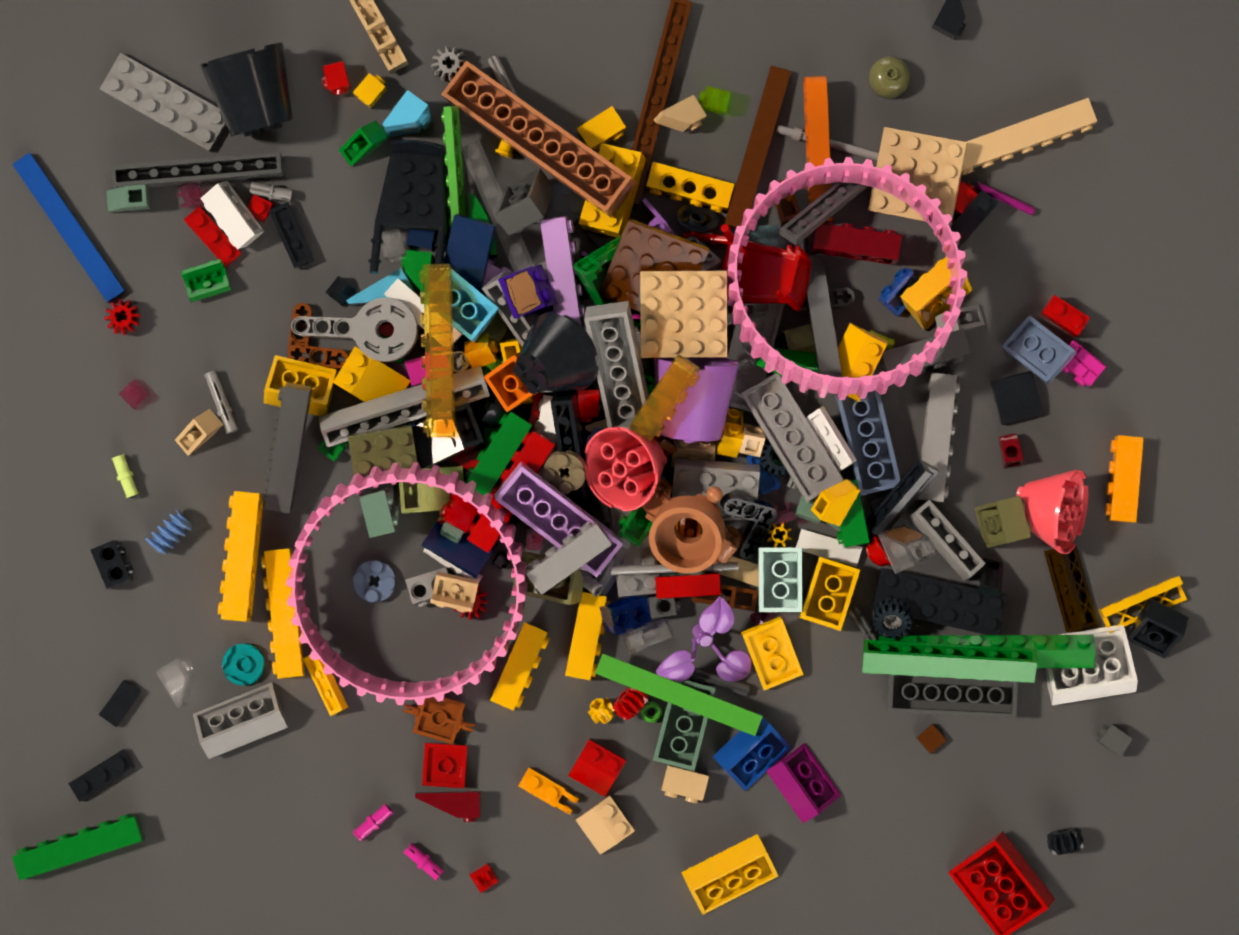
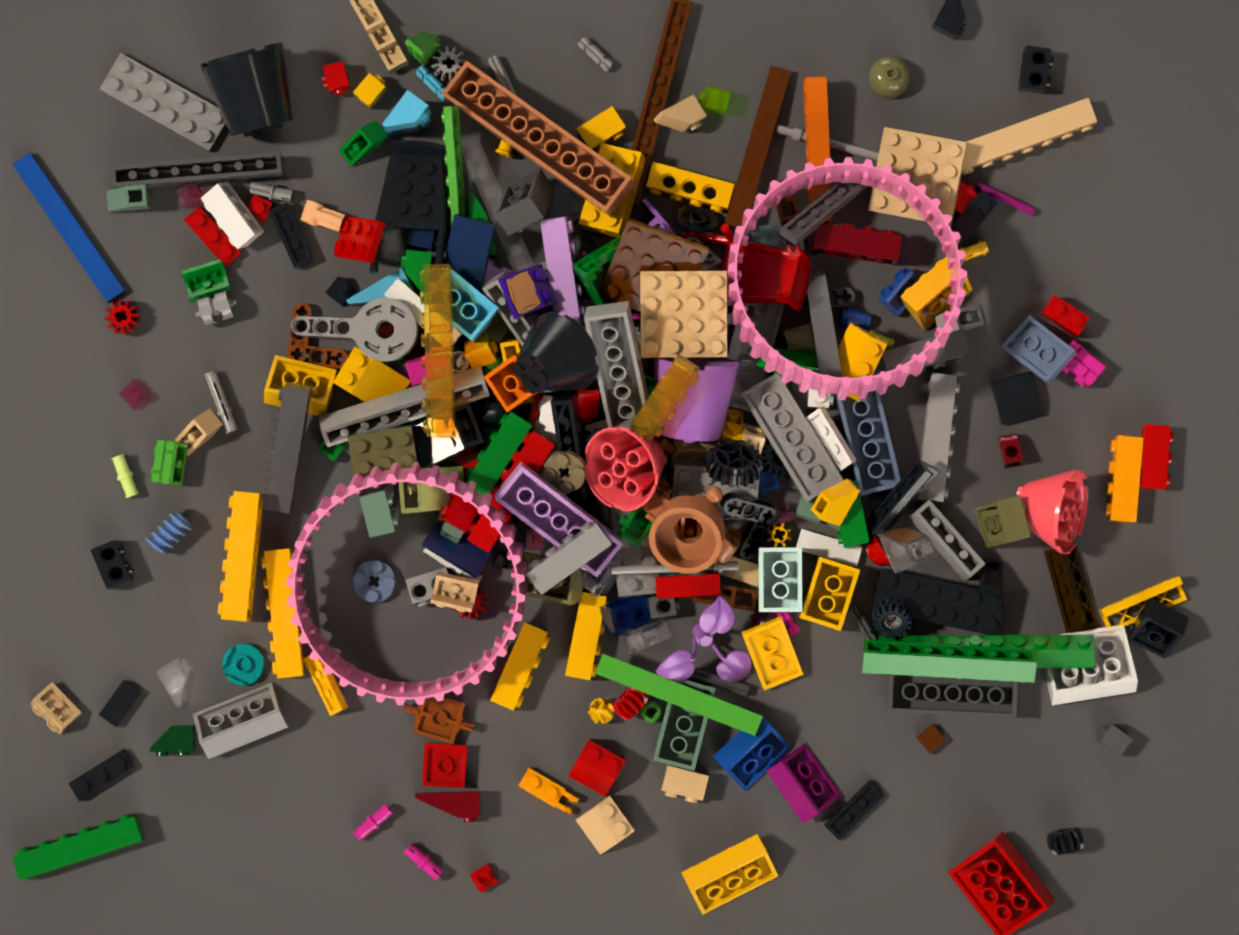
(55, 708): none -> tan bracket
(169, 462): none -> bright green brick
(176, 739): none -> dark green slope
(215, 308): none -> light grey wheel
(316, 215): none -> light nougat piece
(359, 239): none -> red plate
(423, 47): none -> bright green slope
(431, 81): none -> medium azure axle
(595, 54): none -> light grey axle
(734, 463): none -> black gear
(792, 628): none -> dark pink axle
(816, 402): none -> white brick
(854, 809): none -> black tile
(855, 317): none -> blue cone
(975, 250): none -> yellow pin
(1030, 68): none -> black brick
(1155, 457): none -> red brick

